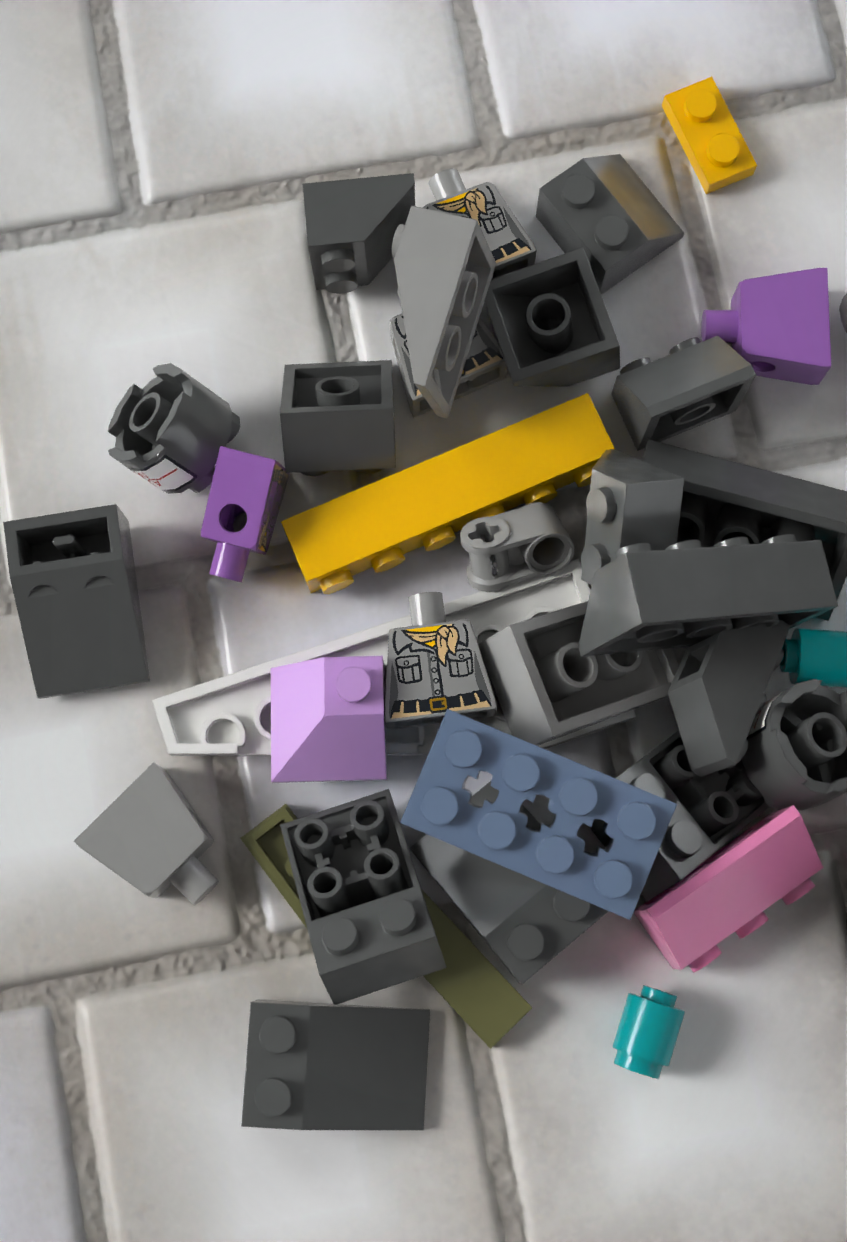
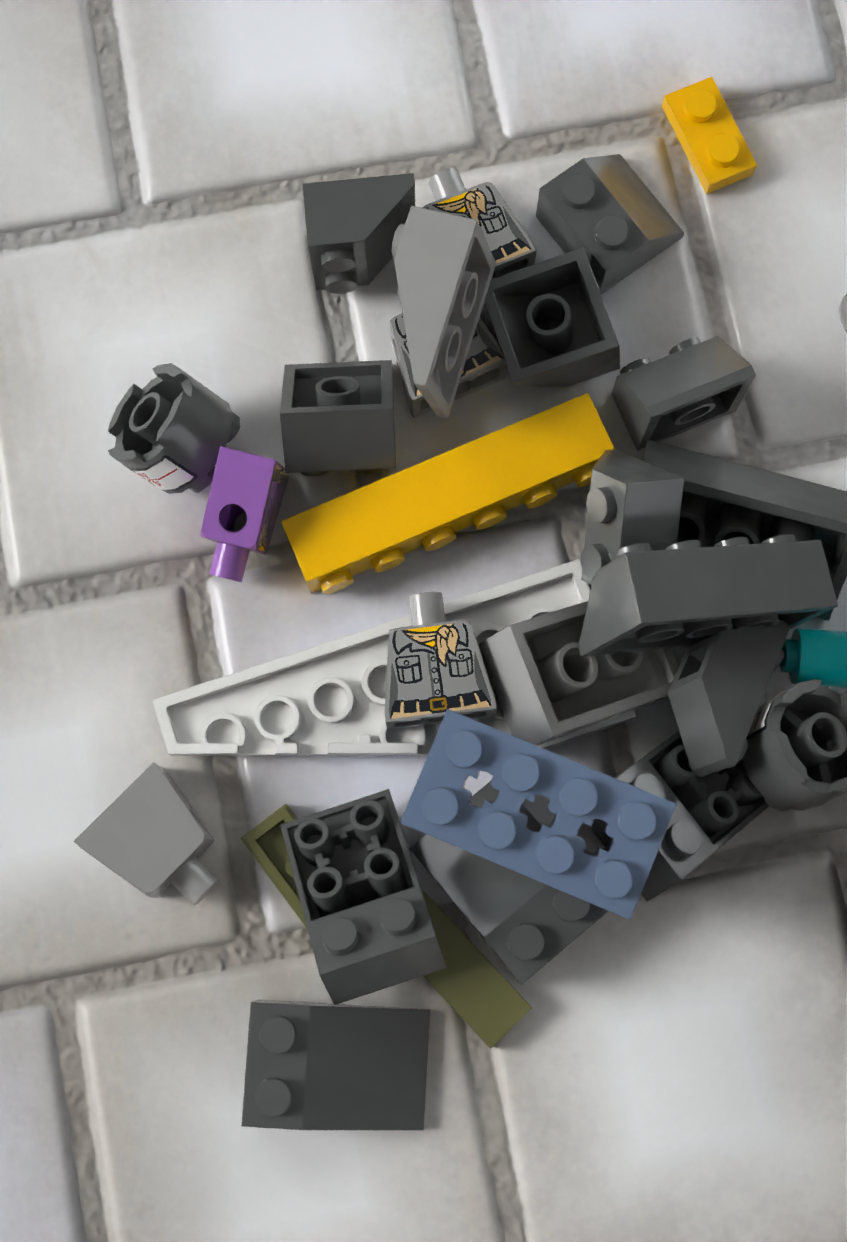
(77, 600): dark grey slope -> none
(328, 720): lavender slope -> none
(517, 544): light grey piece -> none
(647, 1032): teal brick -> none
(732, 890): bright pink slope -> none
(778, 325): medium lavender torso -> none

